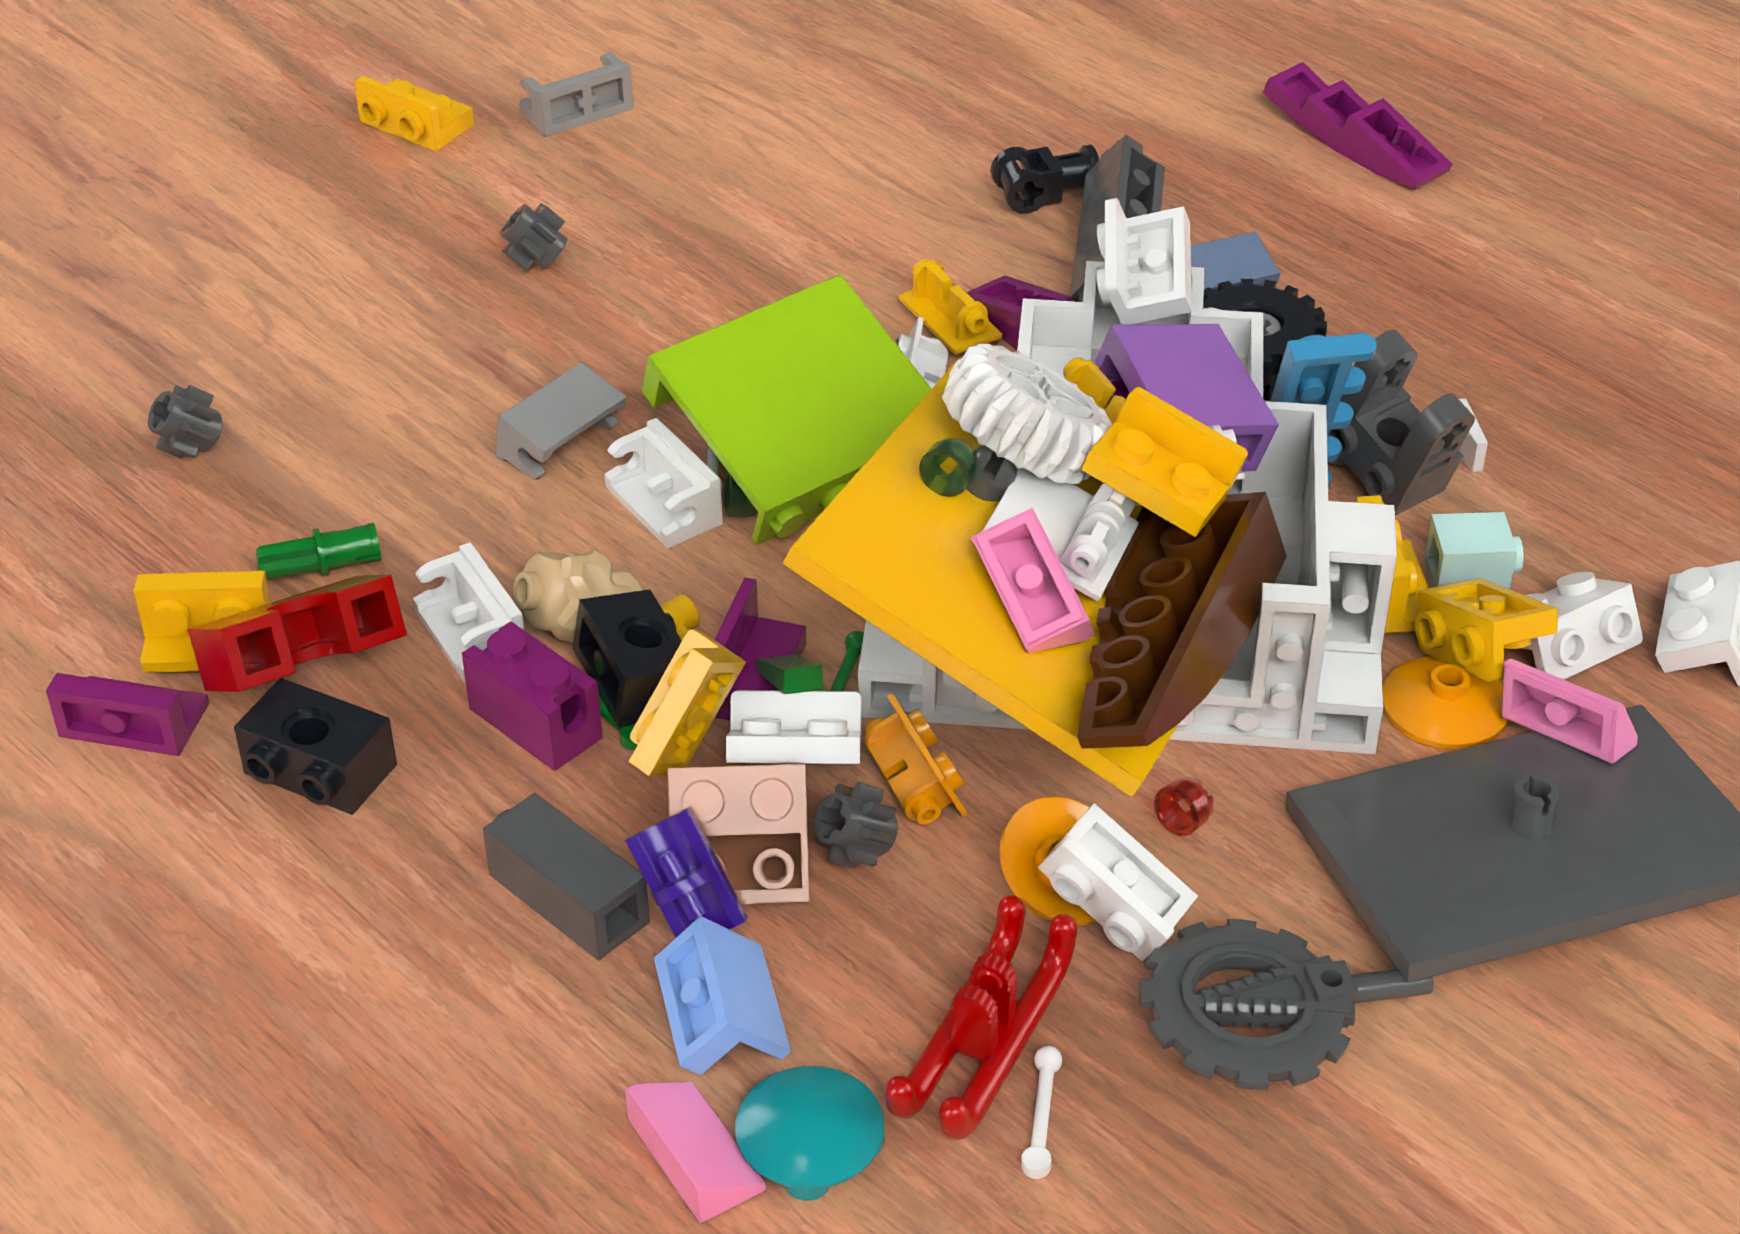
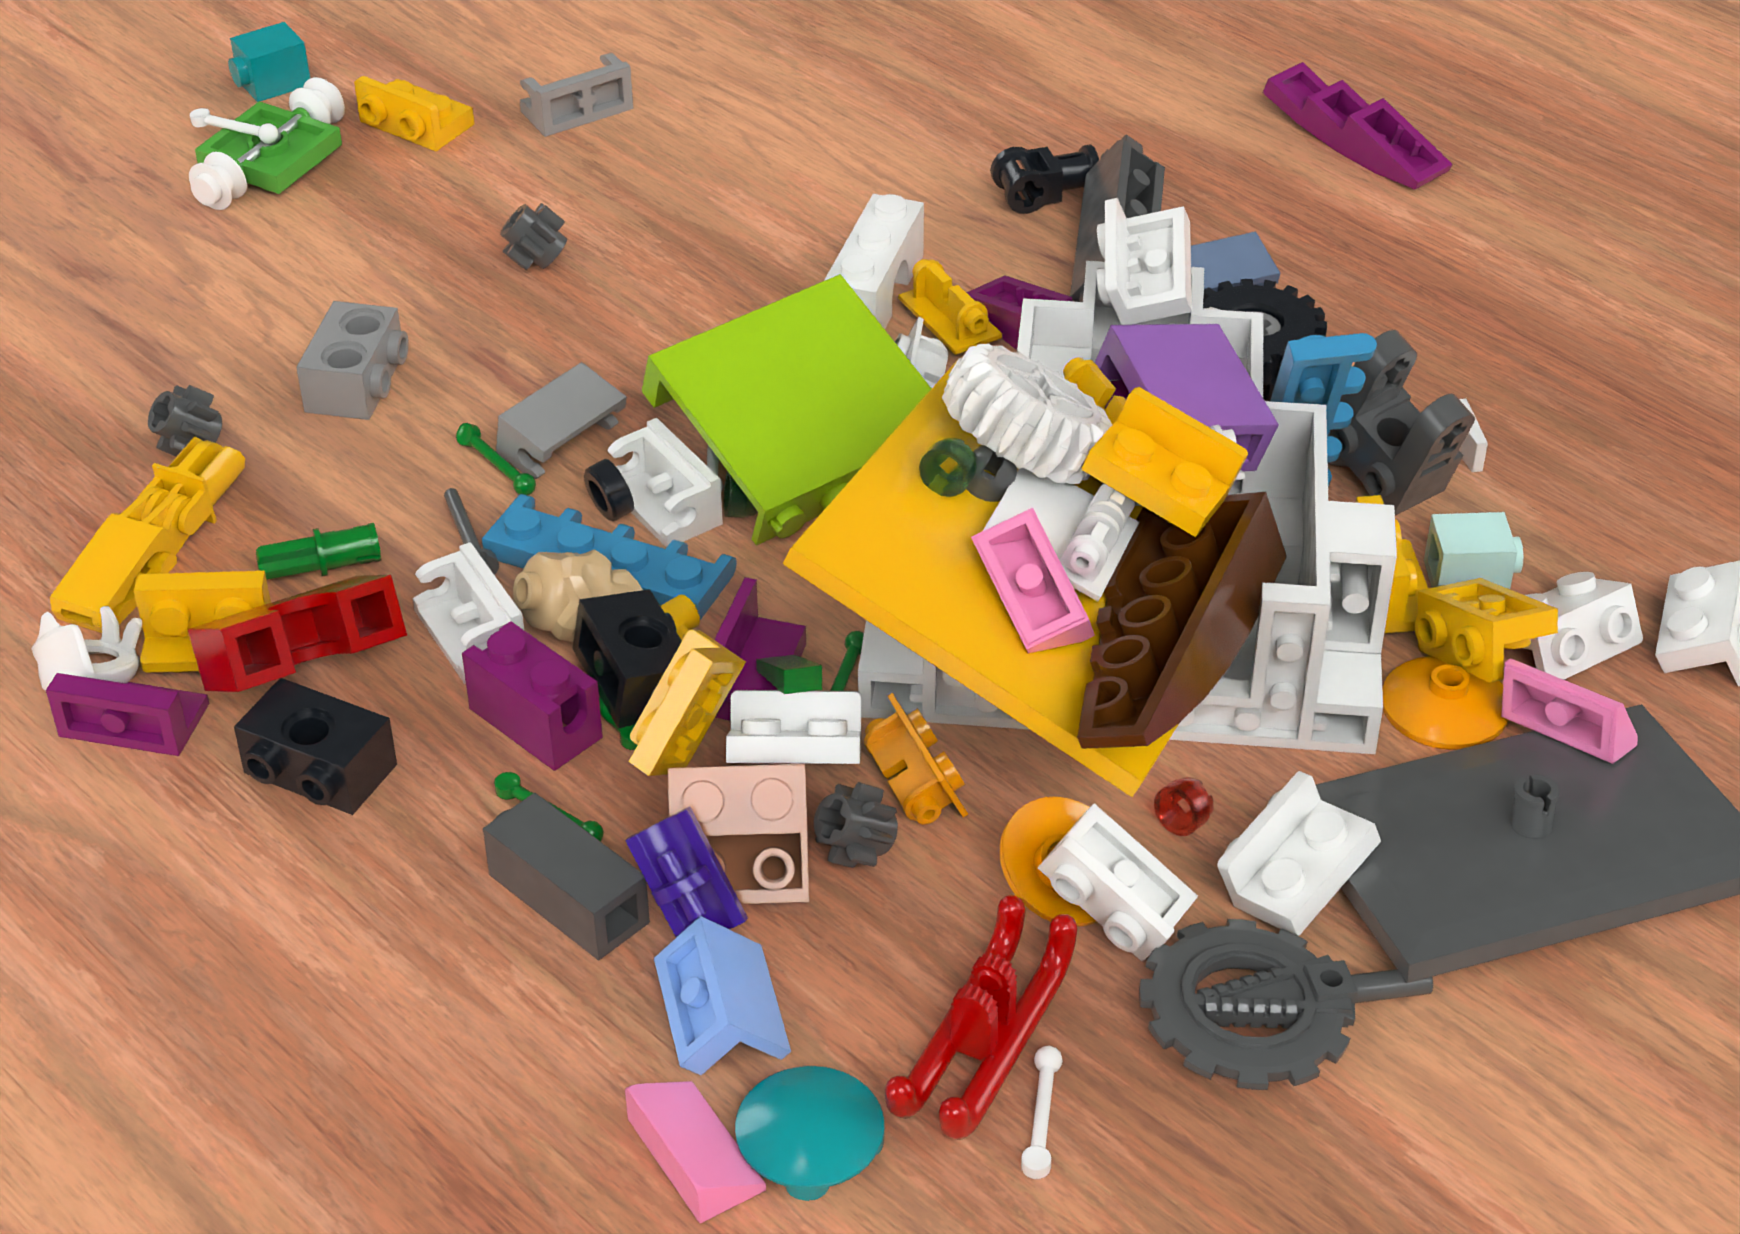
(66, 652): none -> white piece
(146, 534): none -> yellow arm
(201, 117): none -> white hinge
(237, 158): none -> plate
(269, 61): none -> teal brick
(351, 360): none -> light grey brick
(466, 530): none -> dark grey piece
(470, 436): none -> green hinge
(509, 787): none -> green hinge
(608, 490): none -> black tile
(666, 572): none -> dark azure hinge
(882, 251): none -> white arch
(1295, 856): none -> white bracket

